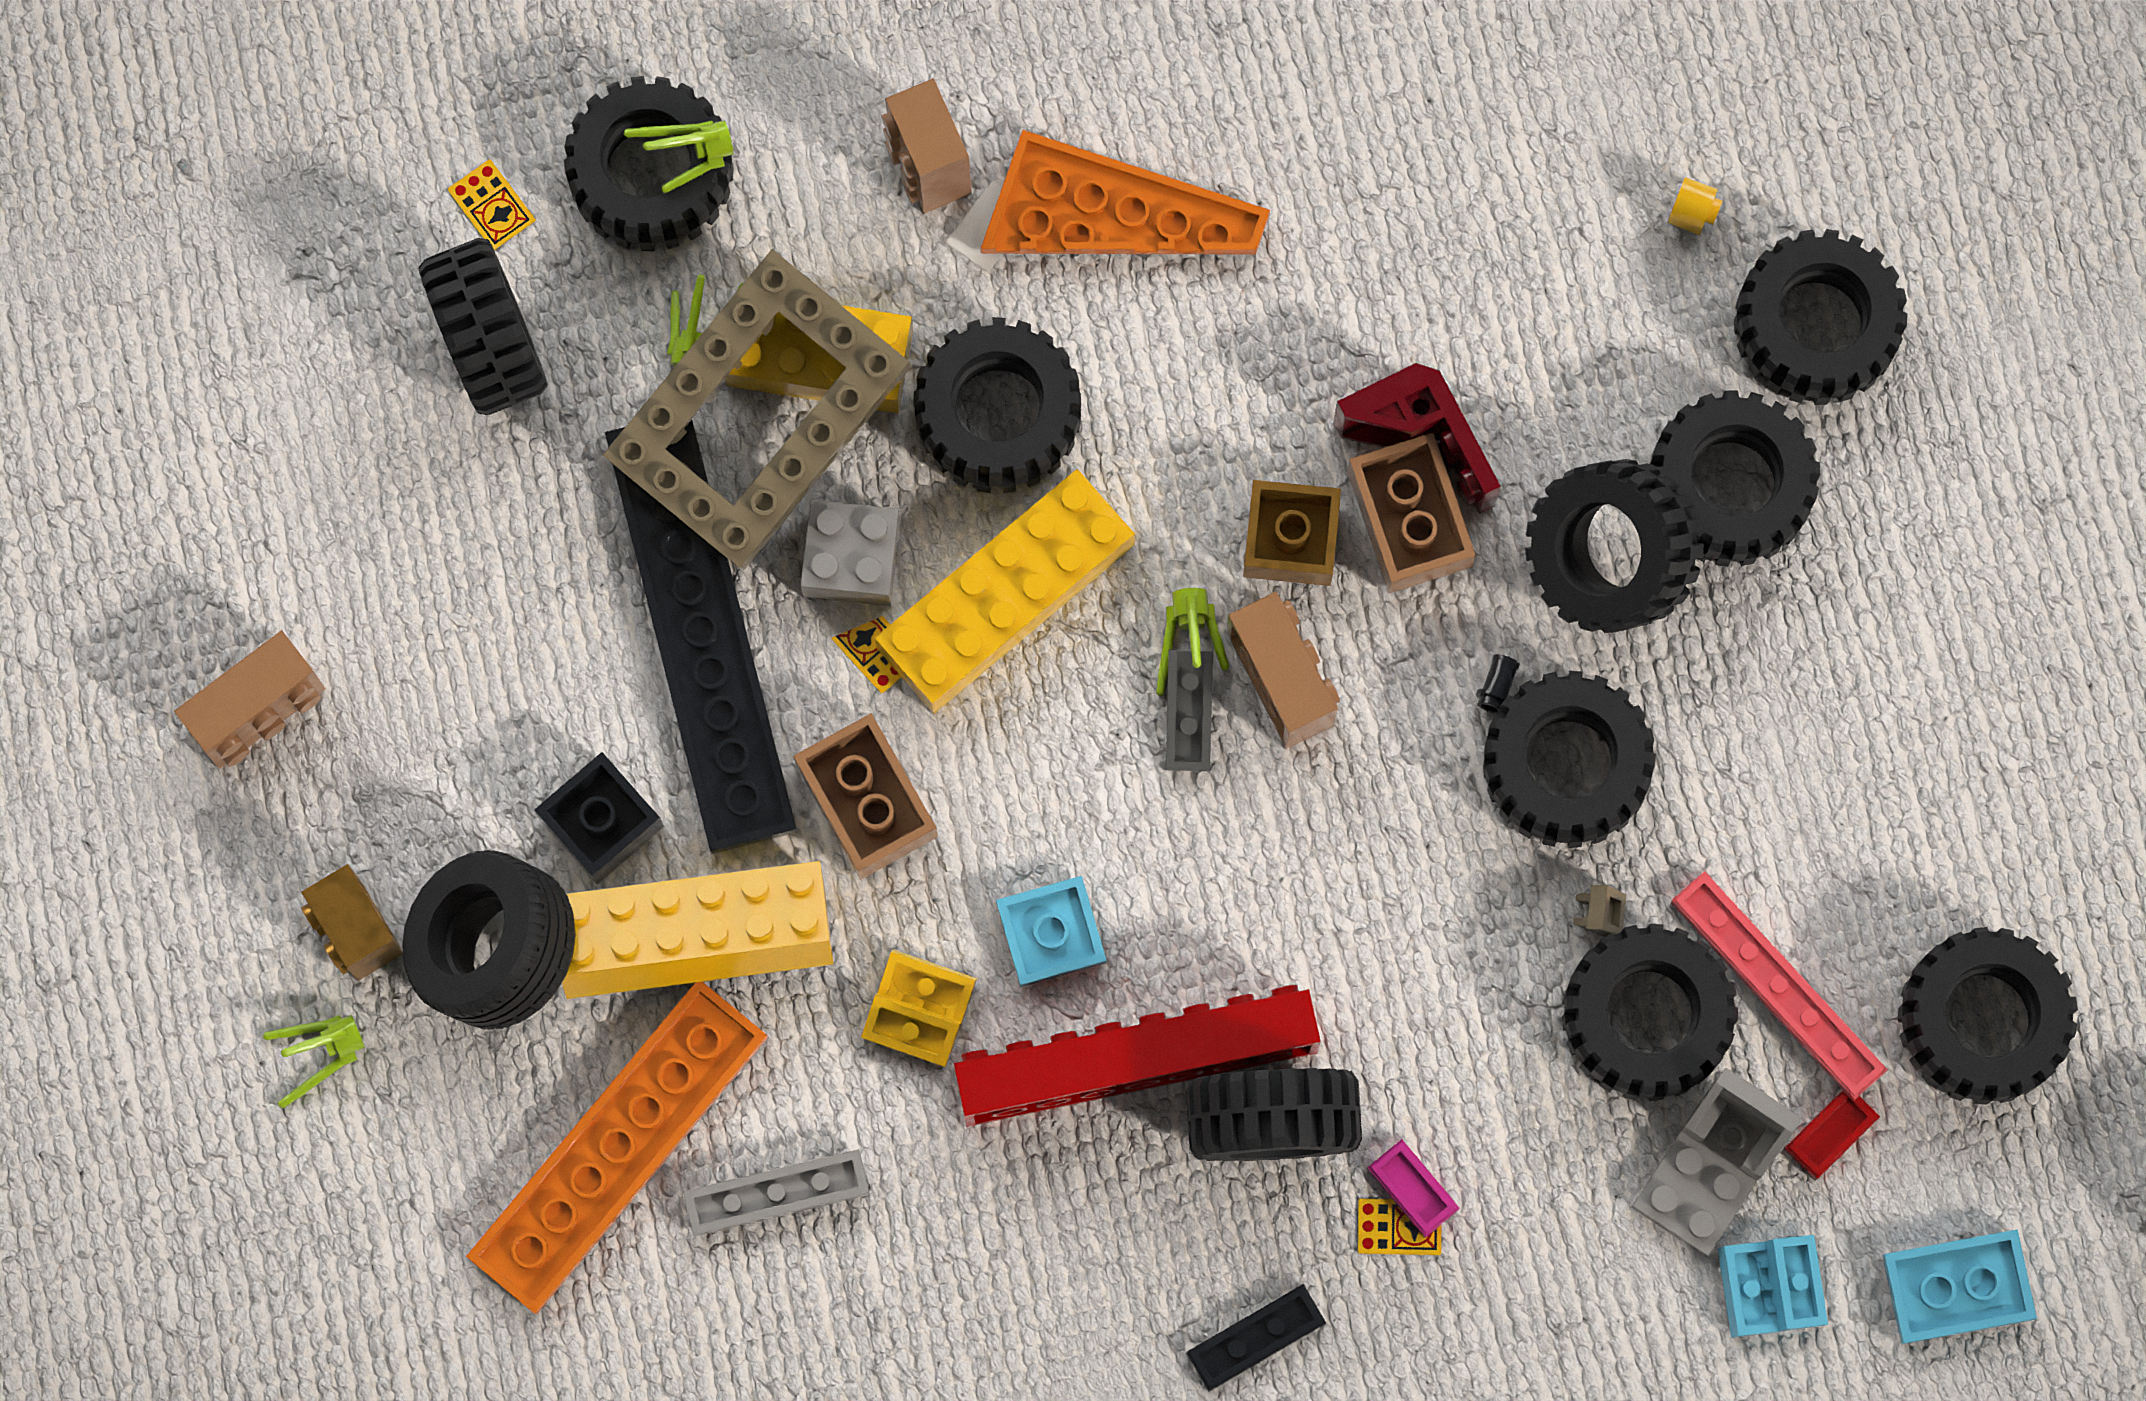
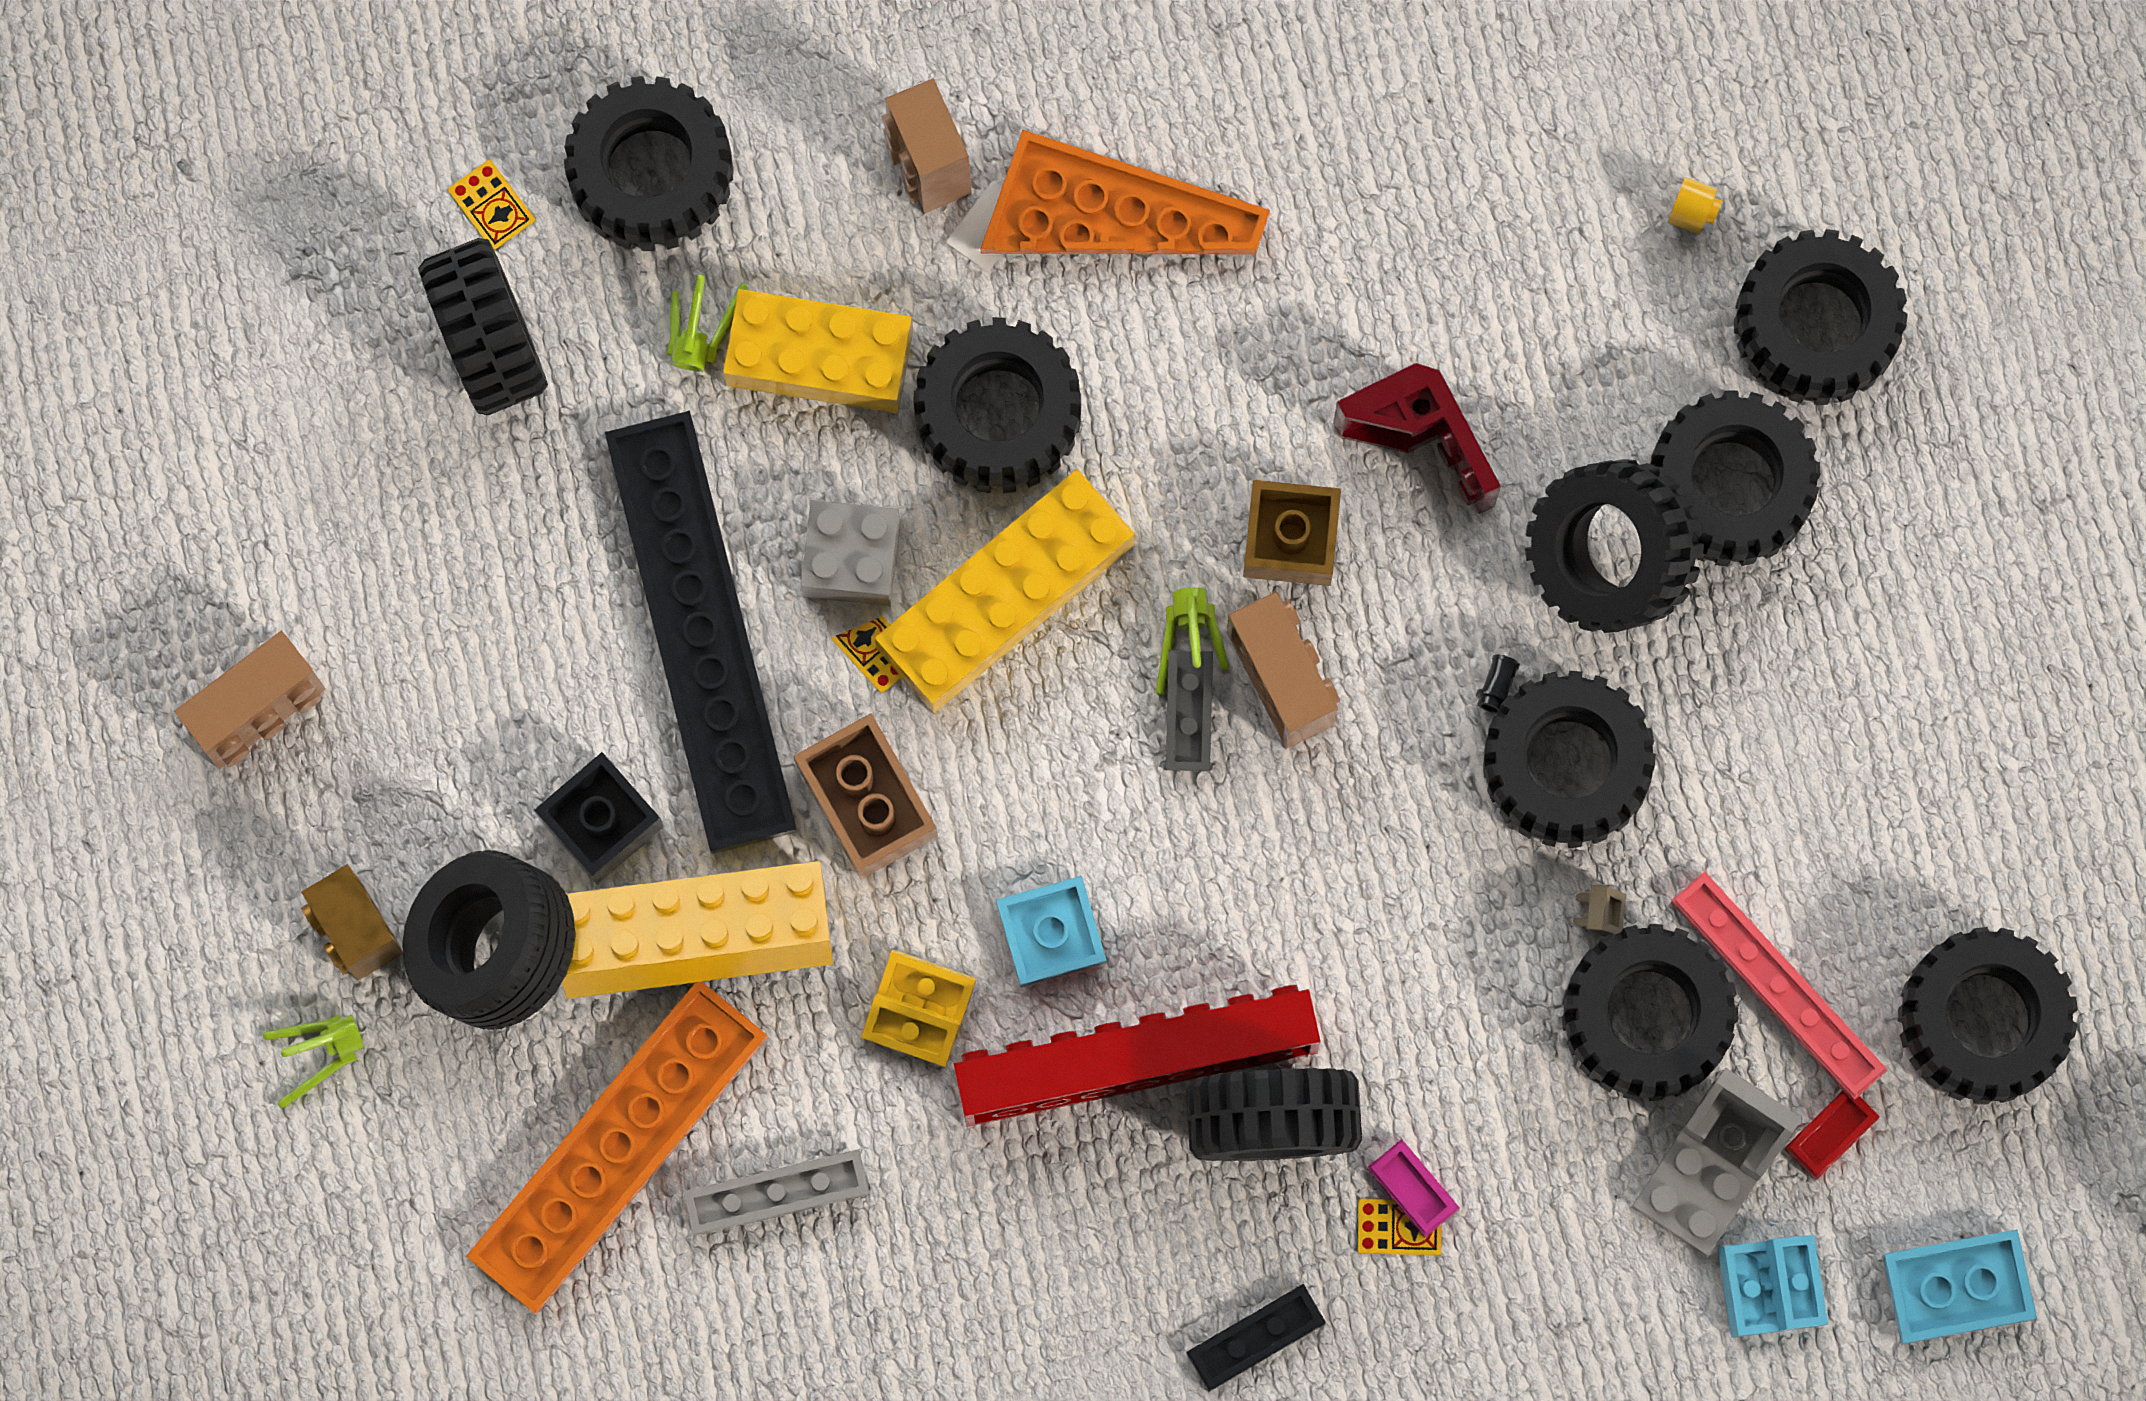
(709, 141): lime plant -> none
(869, 377): dark tan brick -> none
(1411, 513): medium nougat brick -> none

